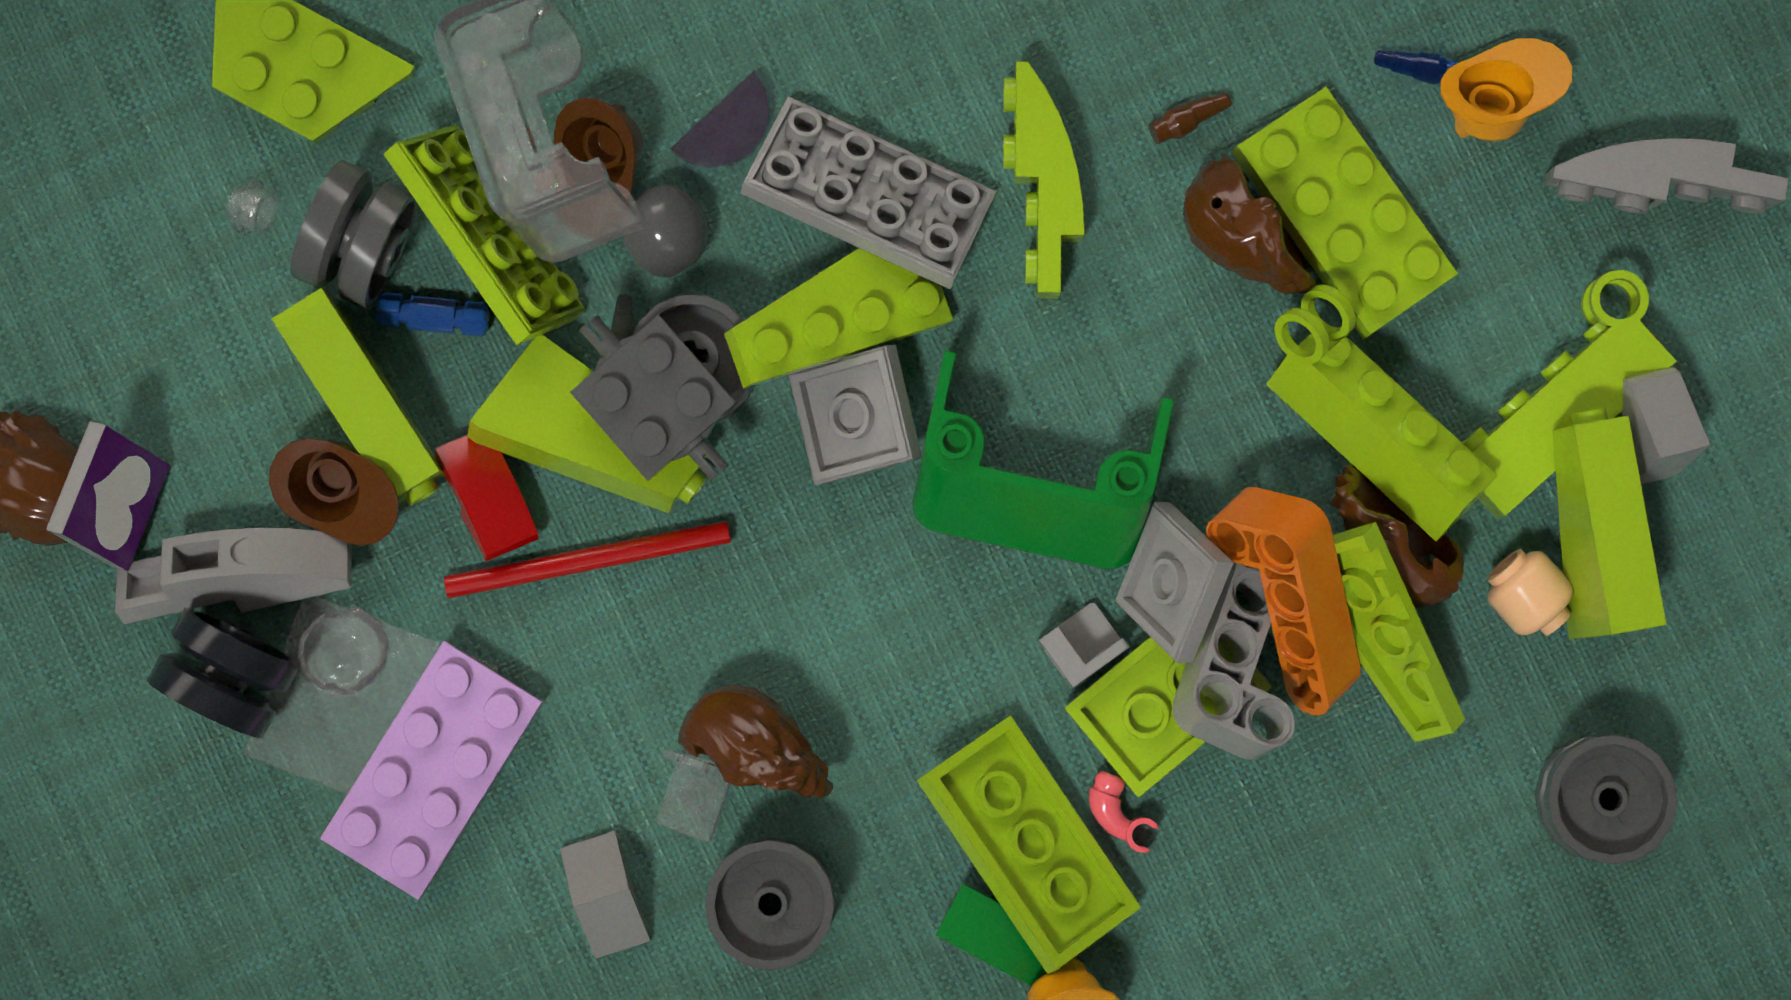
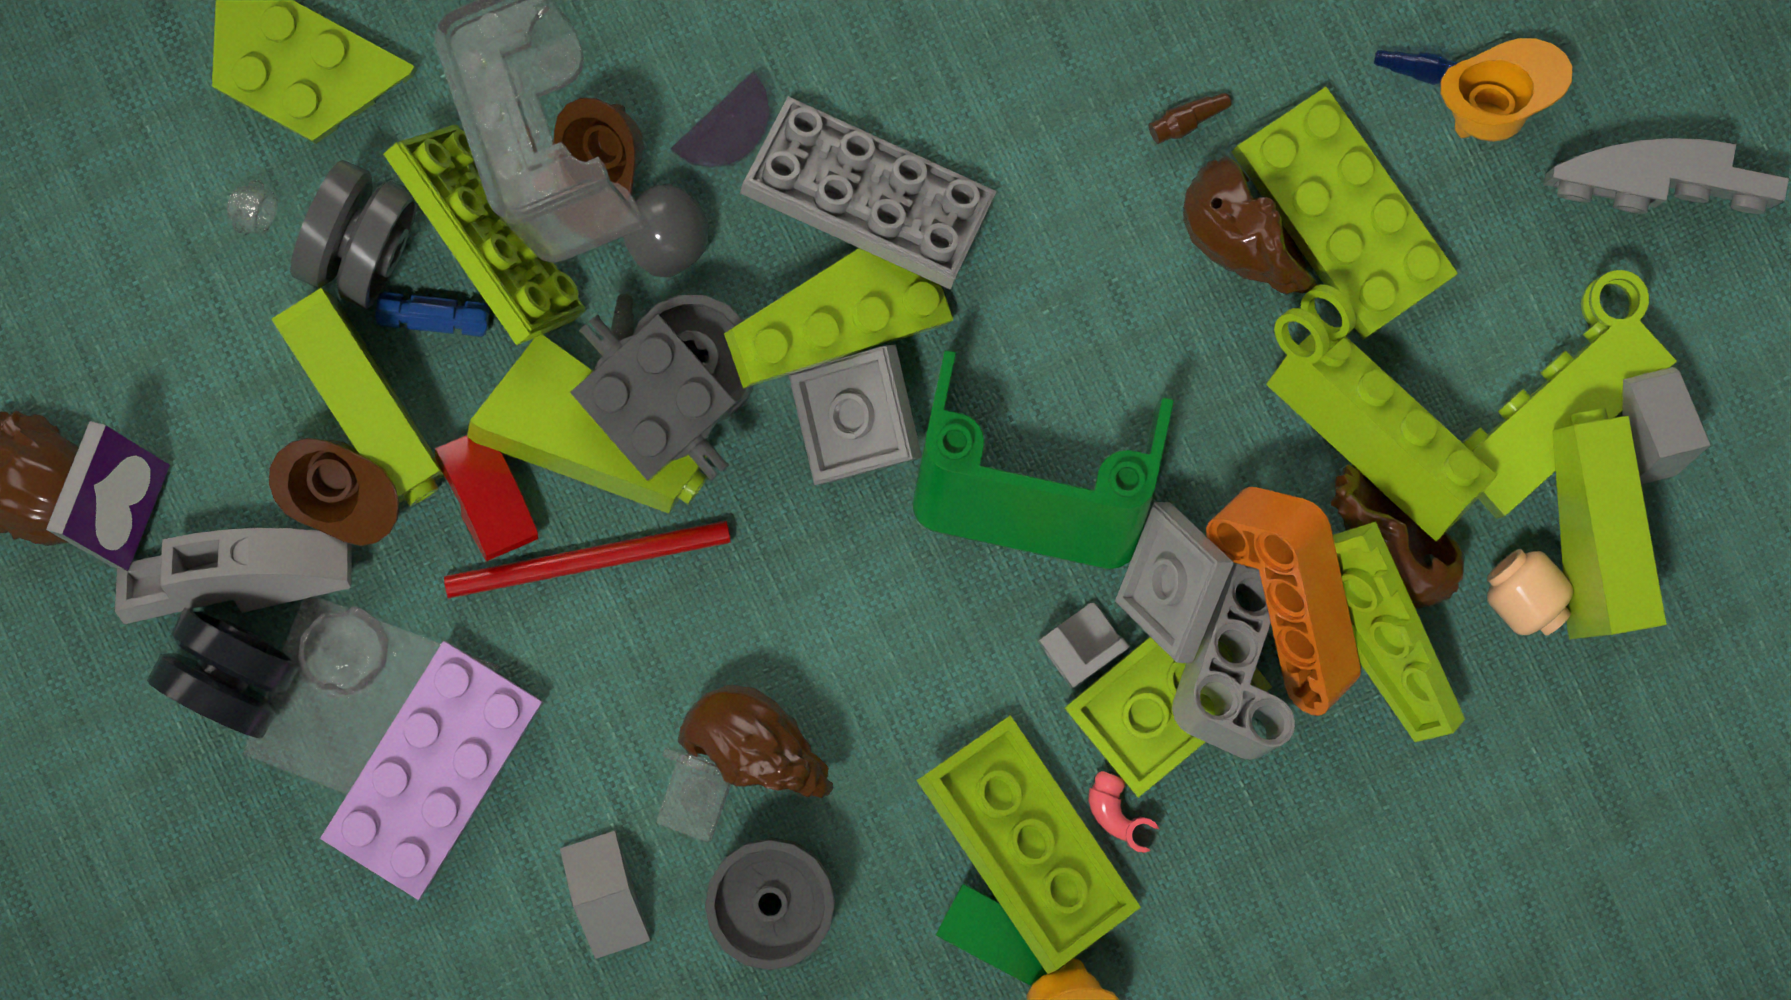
(1043, 158): lime slope -> none
(1636, 814): dark grey wheel -> none

